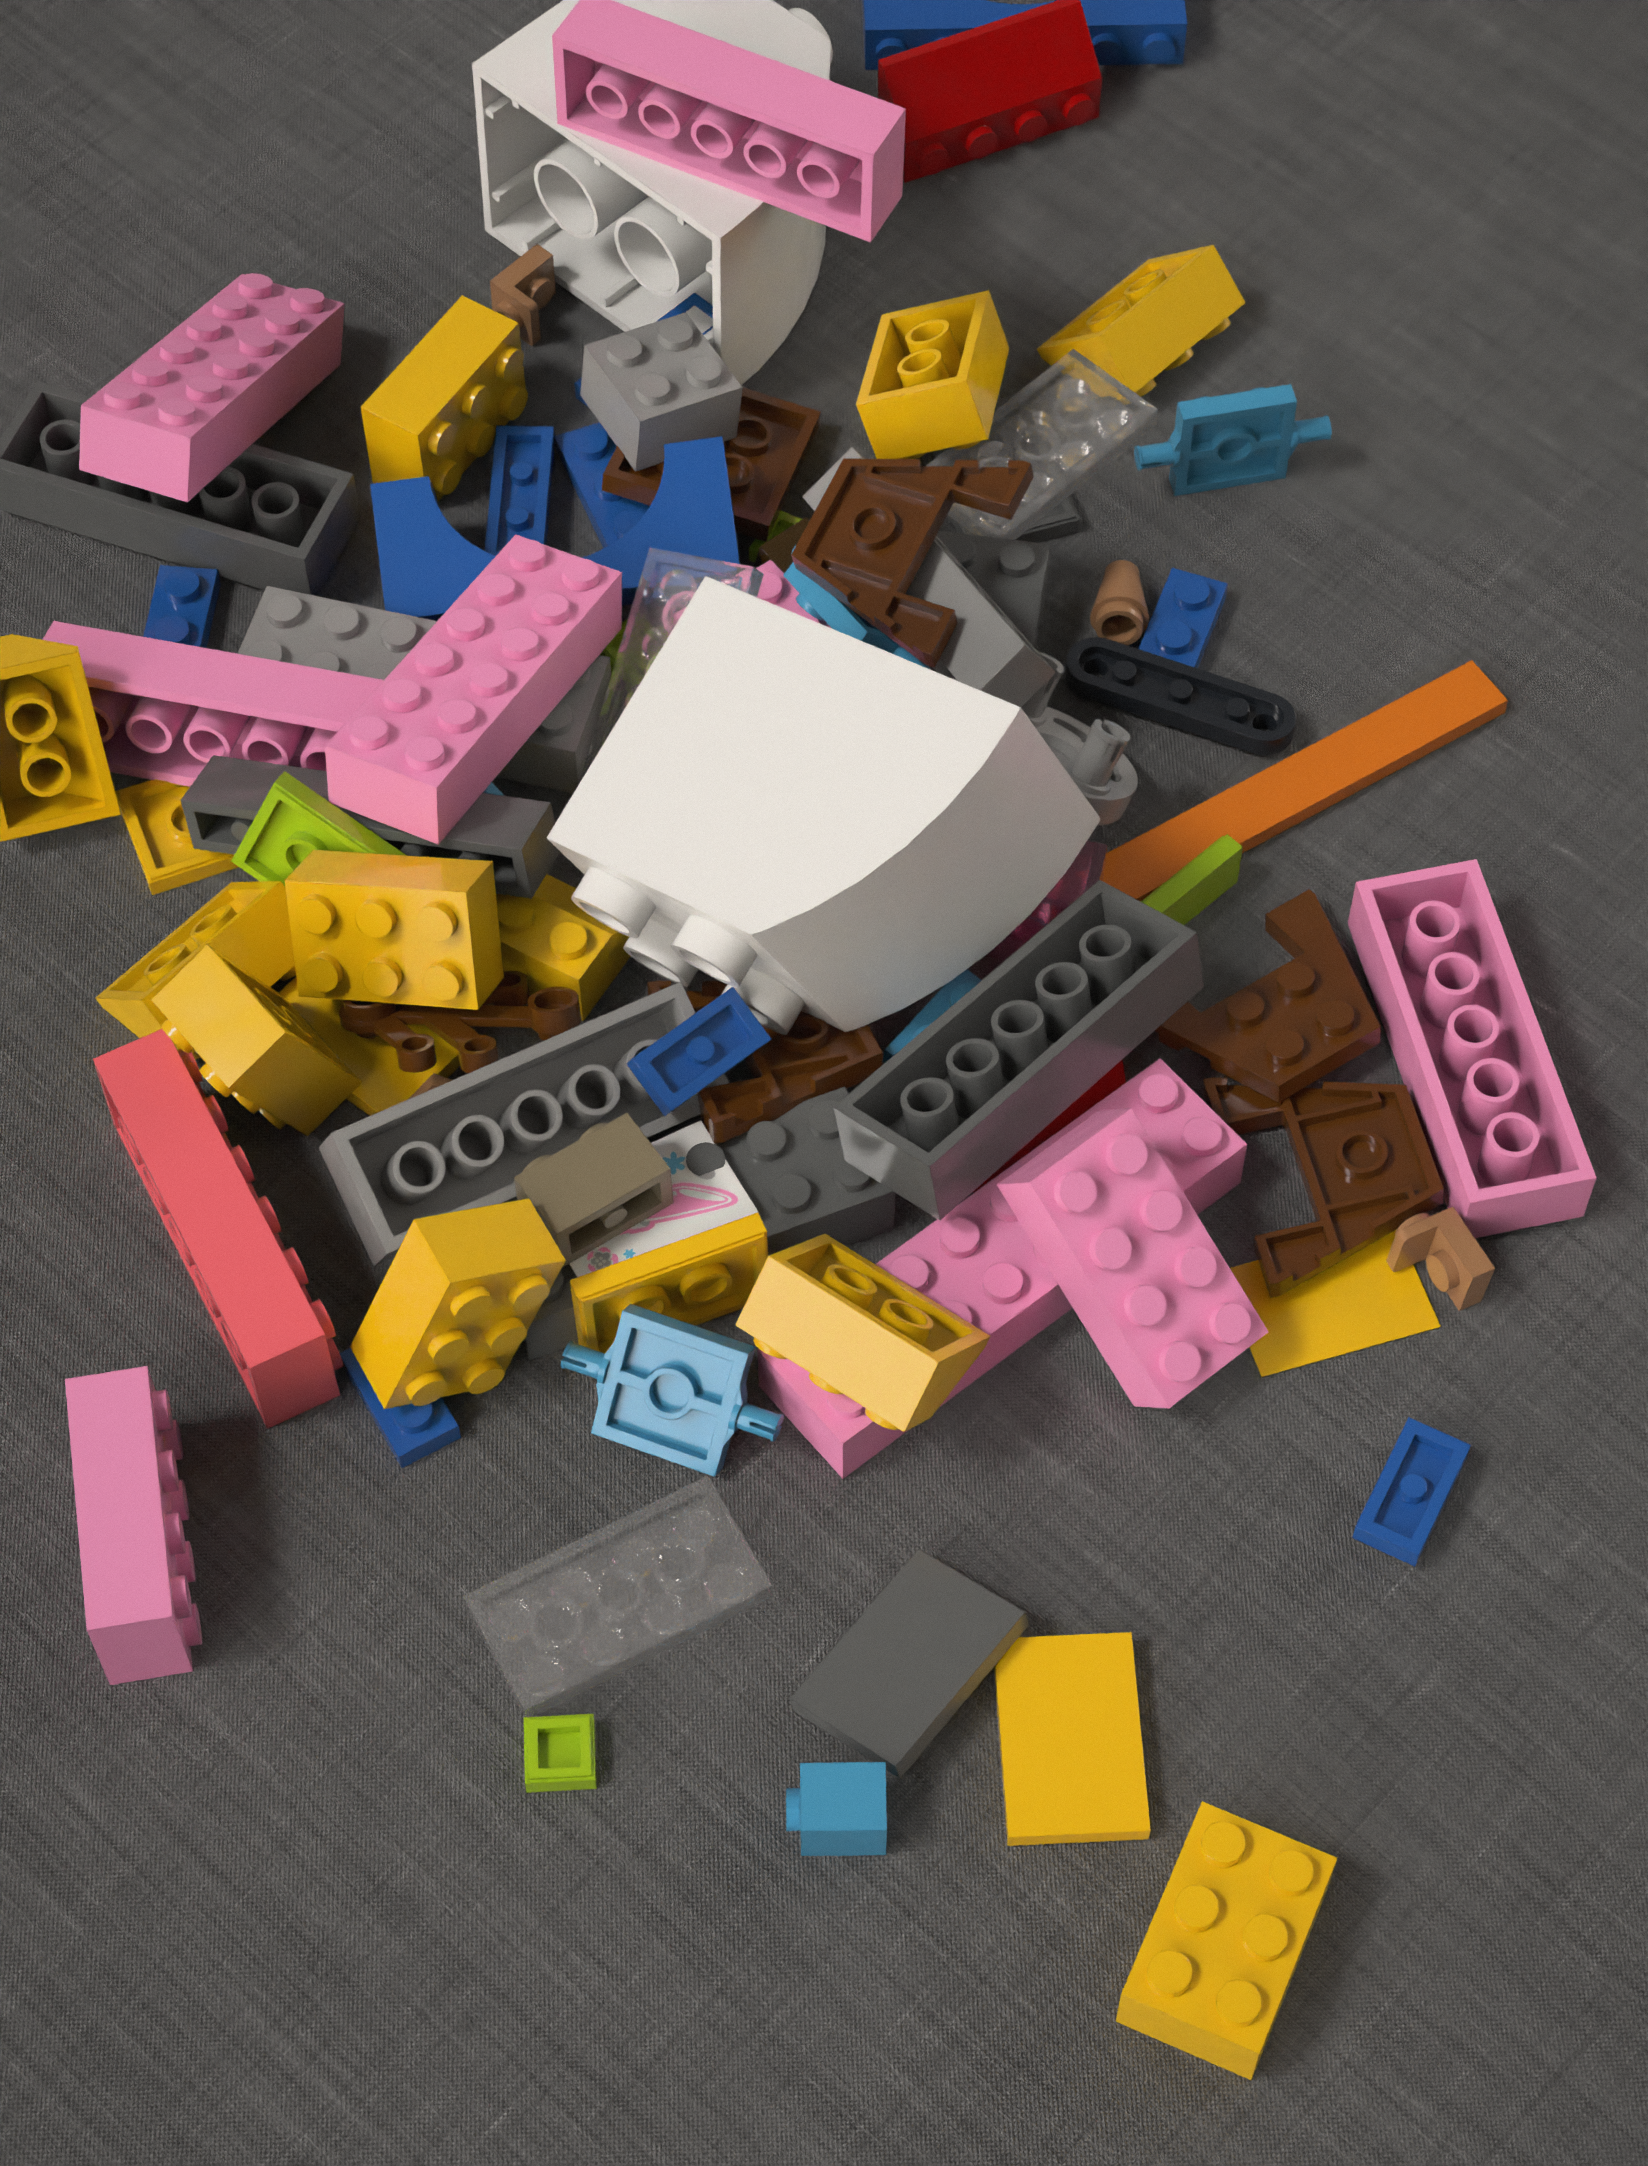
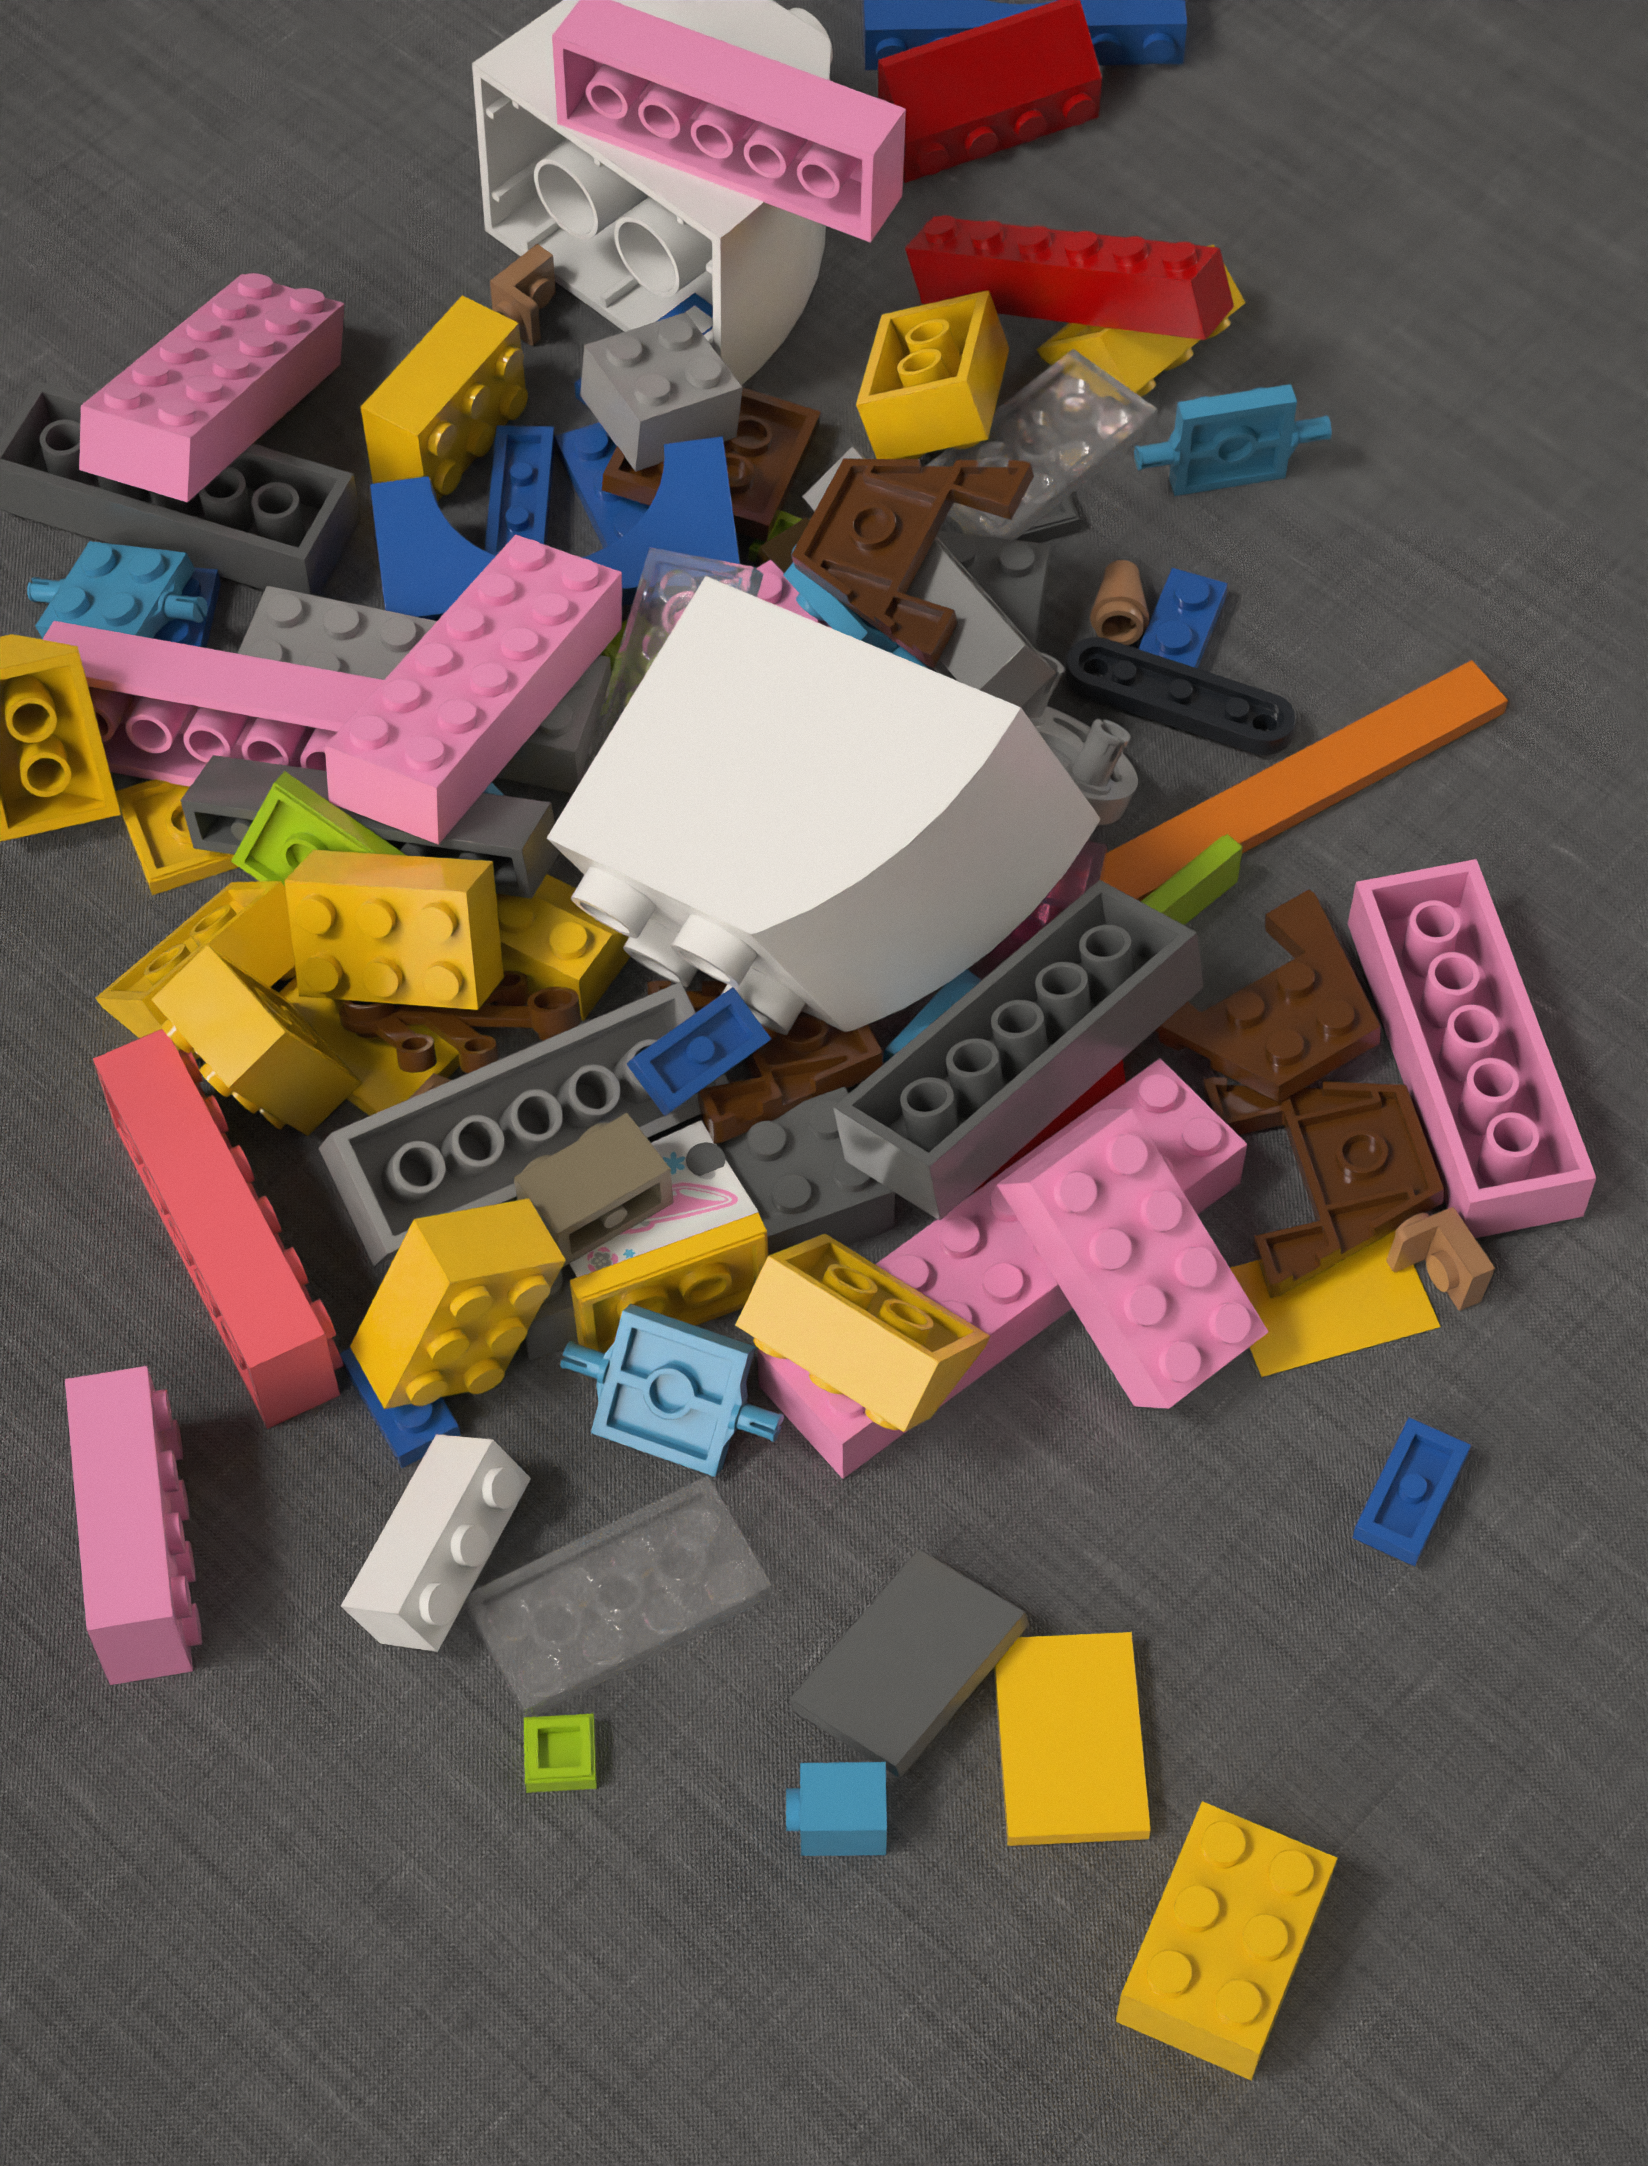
(120, 591): none -> dark azure plate
(436, 1542): none -> white brick
(1074, 276): none -> red brick

